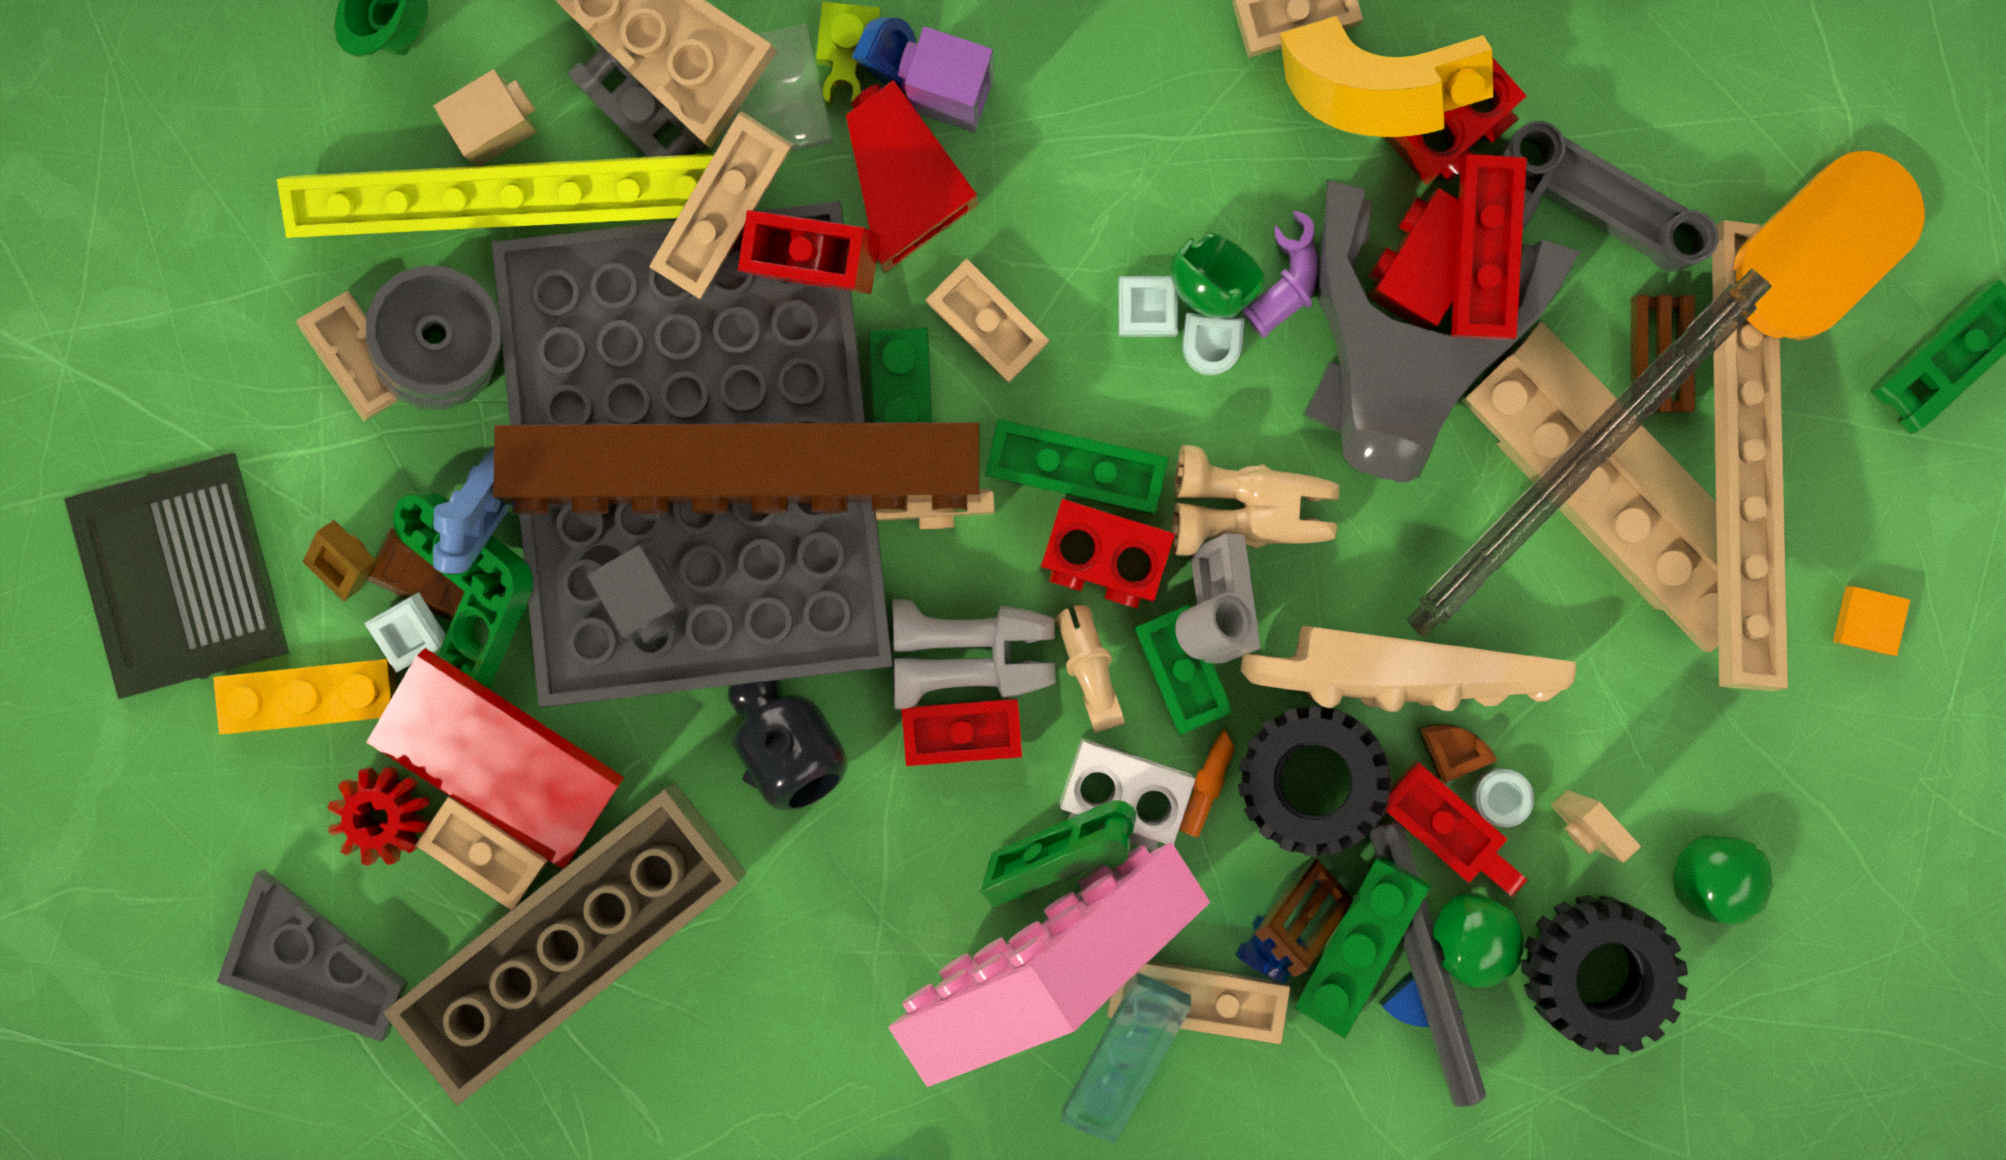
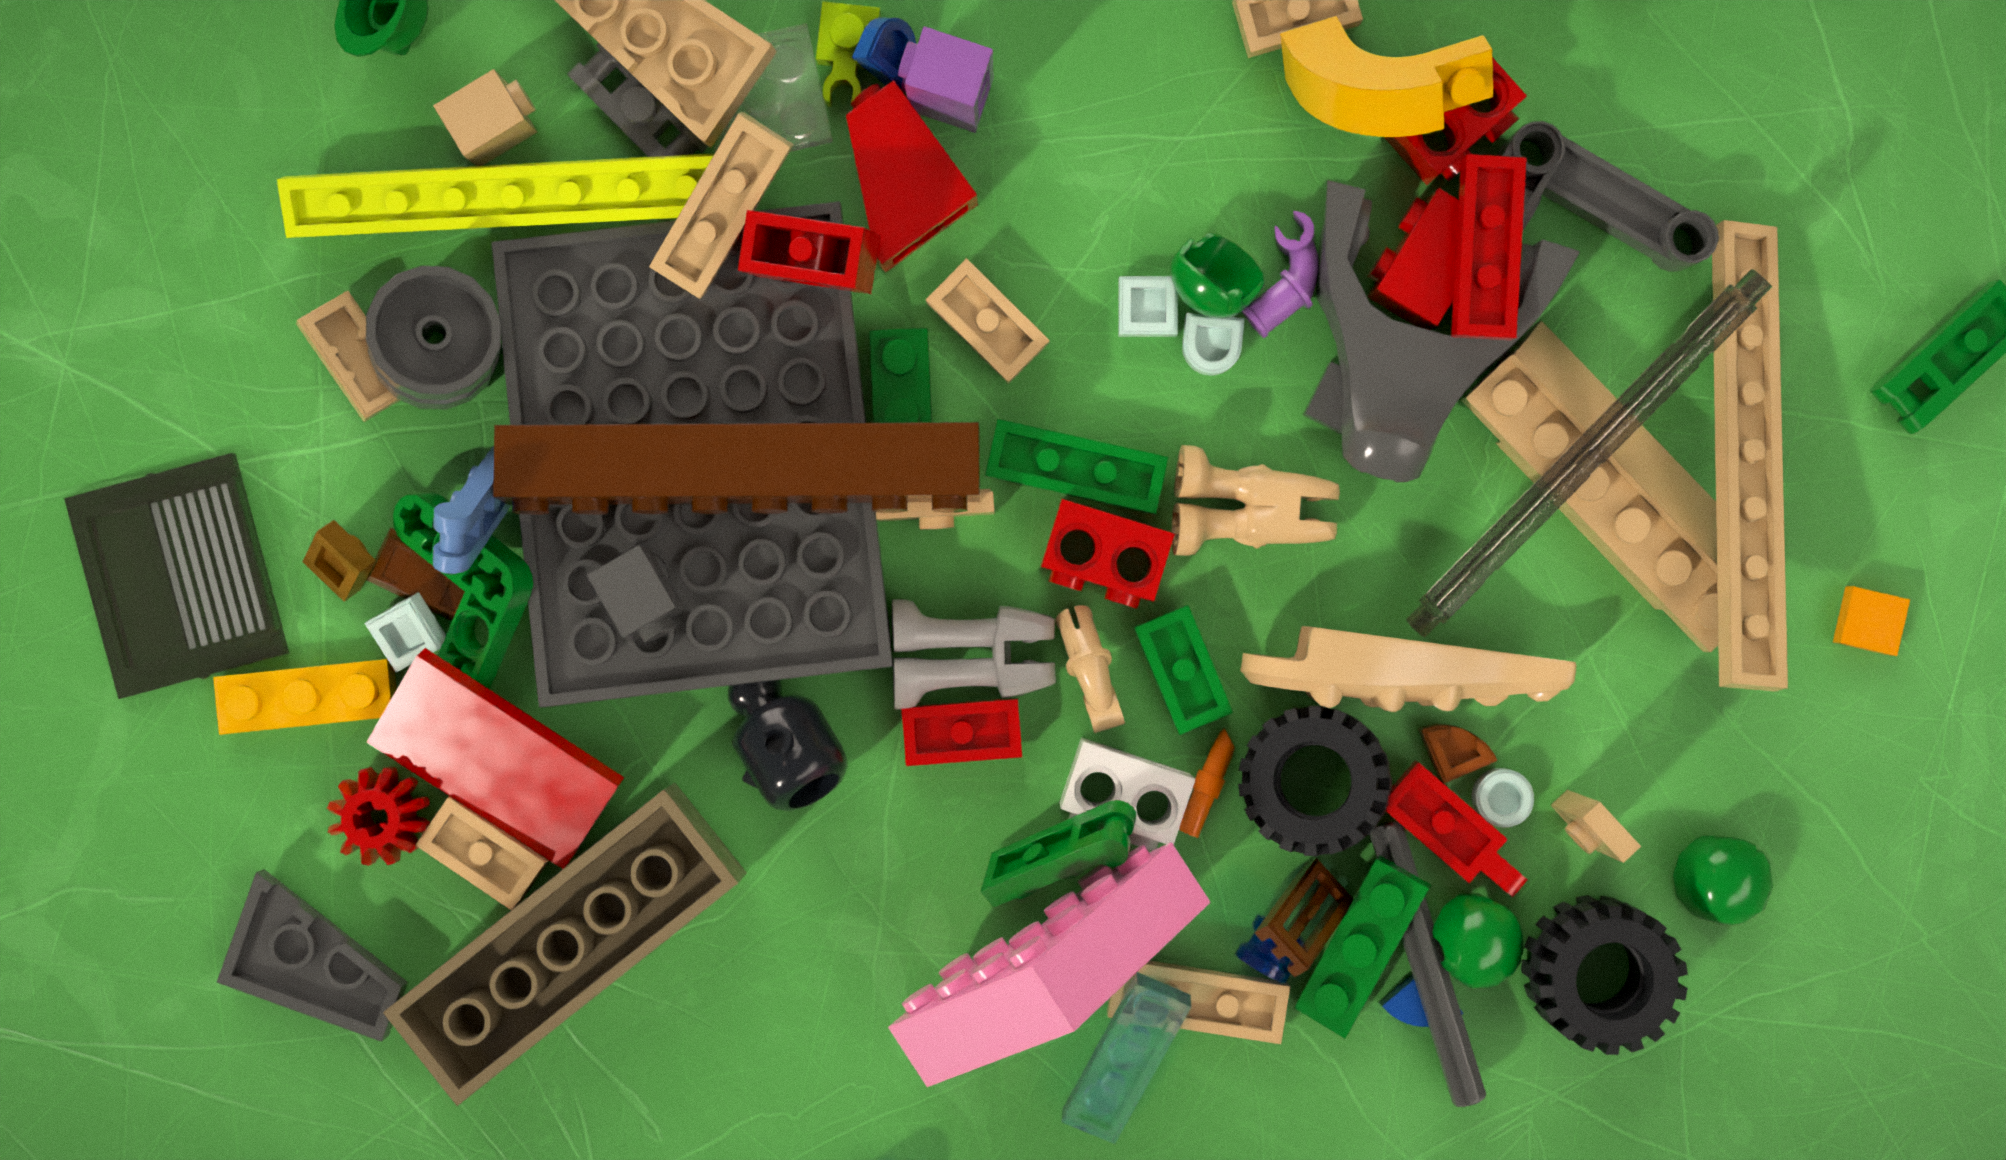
(1225, 616): light grey plate -> none
(1685, 316): reddish brown tile -> none
(1832, 243): light orange tile -> none

